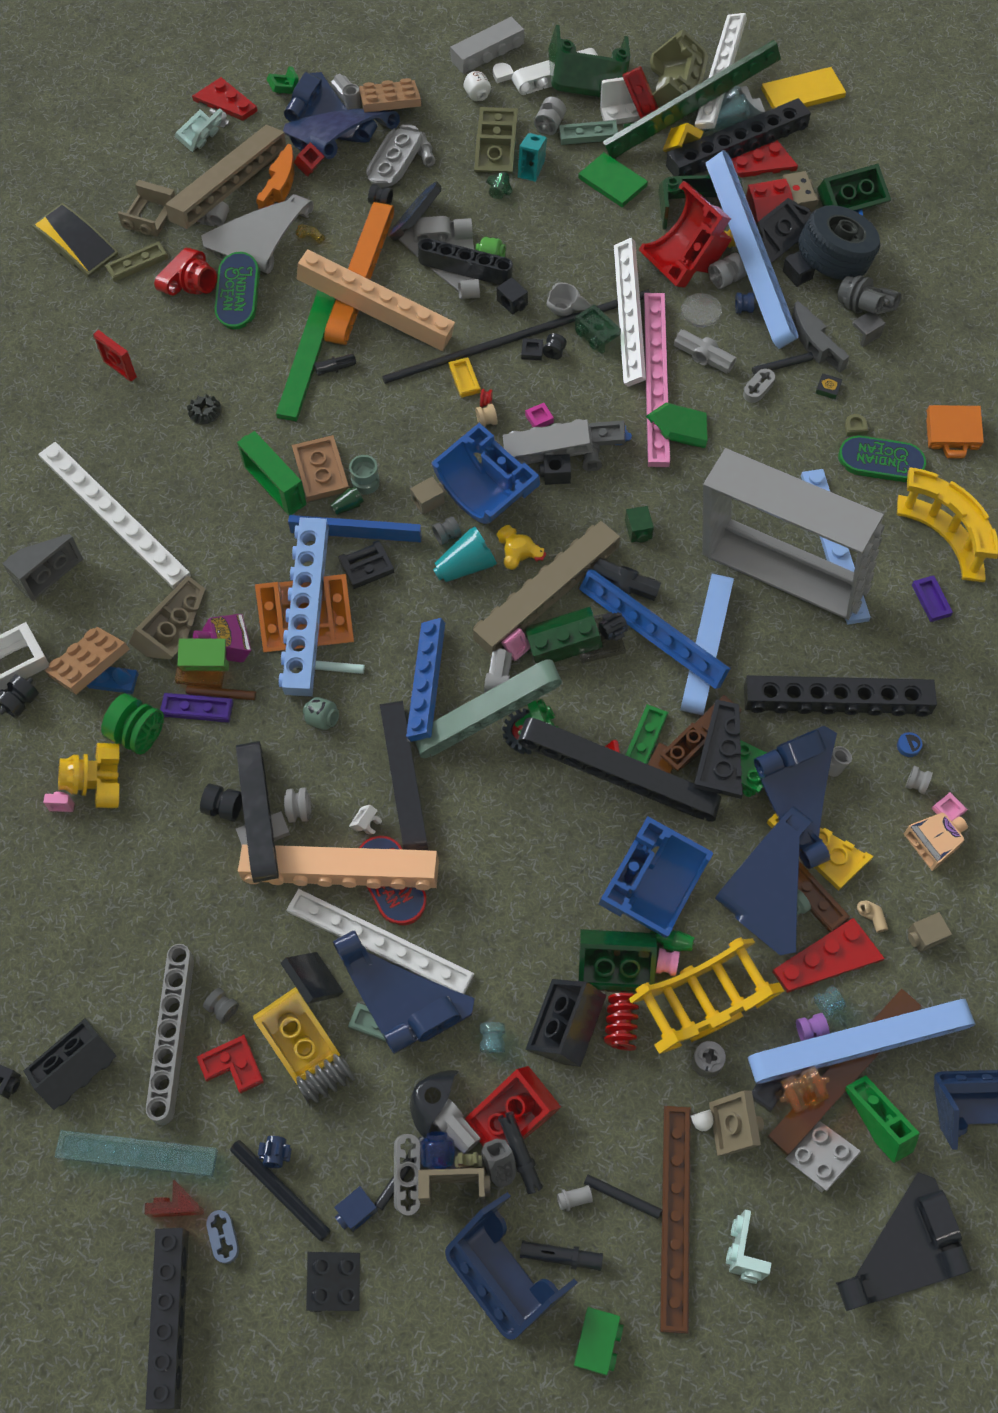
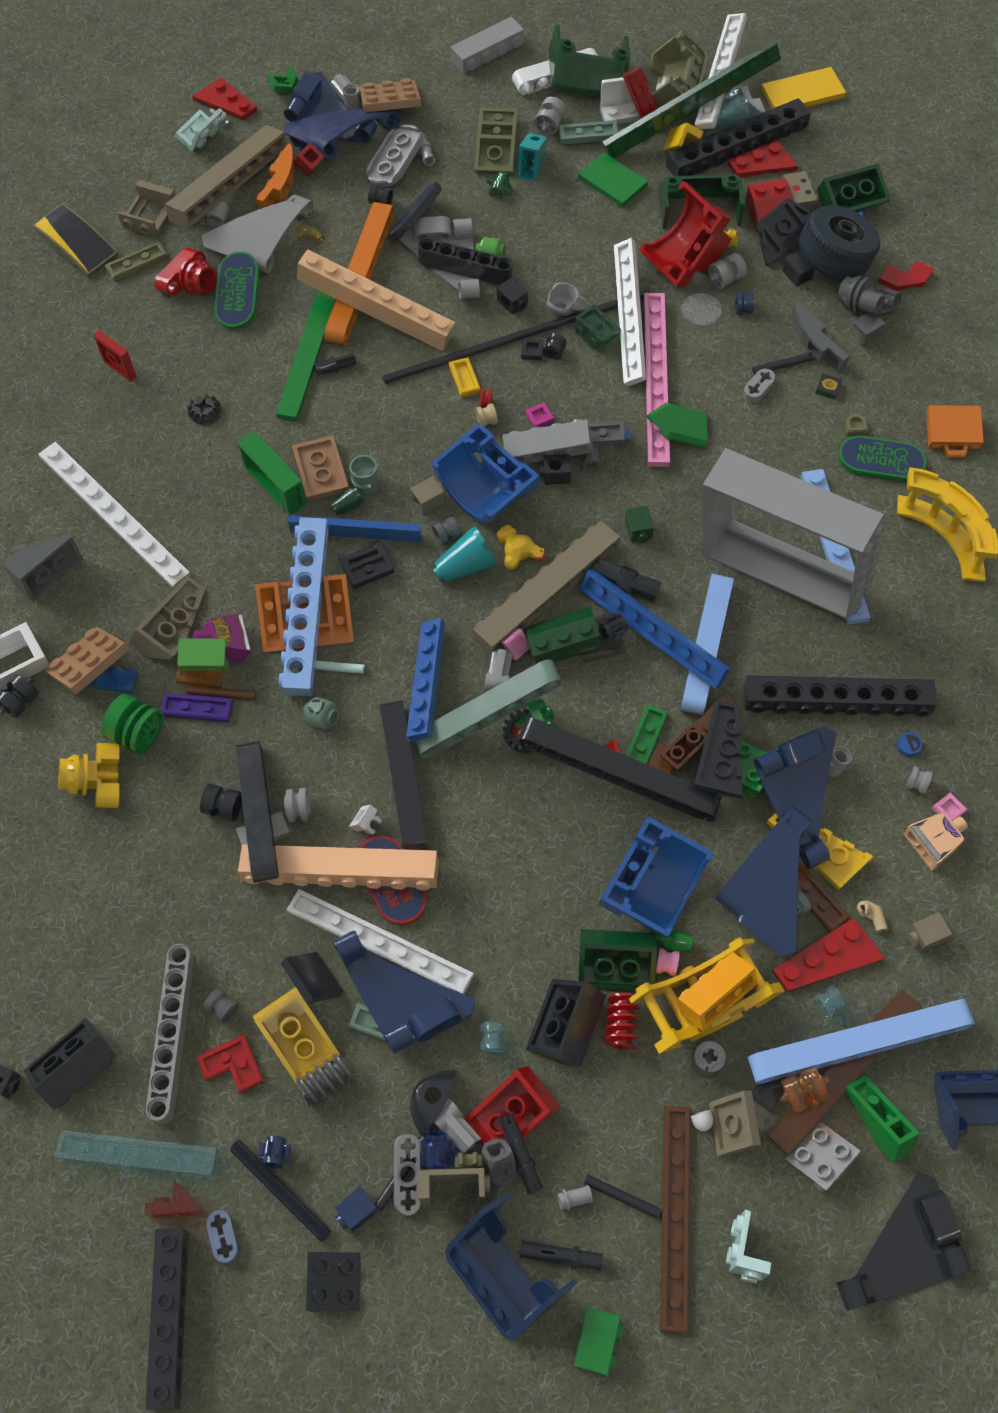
(59, 802): bright pink plate -> none
(477, 86): white head -> none
(502, 72): white tile -> none
(705, 351): light grey piece -> none
(717, 991): none -> light orange brick
(752, 250): light blue beam -> none
(812, 1027): medium lavender wheel -> none
(898, 280): none -> red tile
(932, 598): dark purple tile -> none

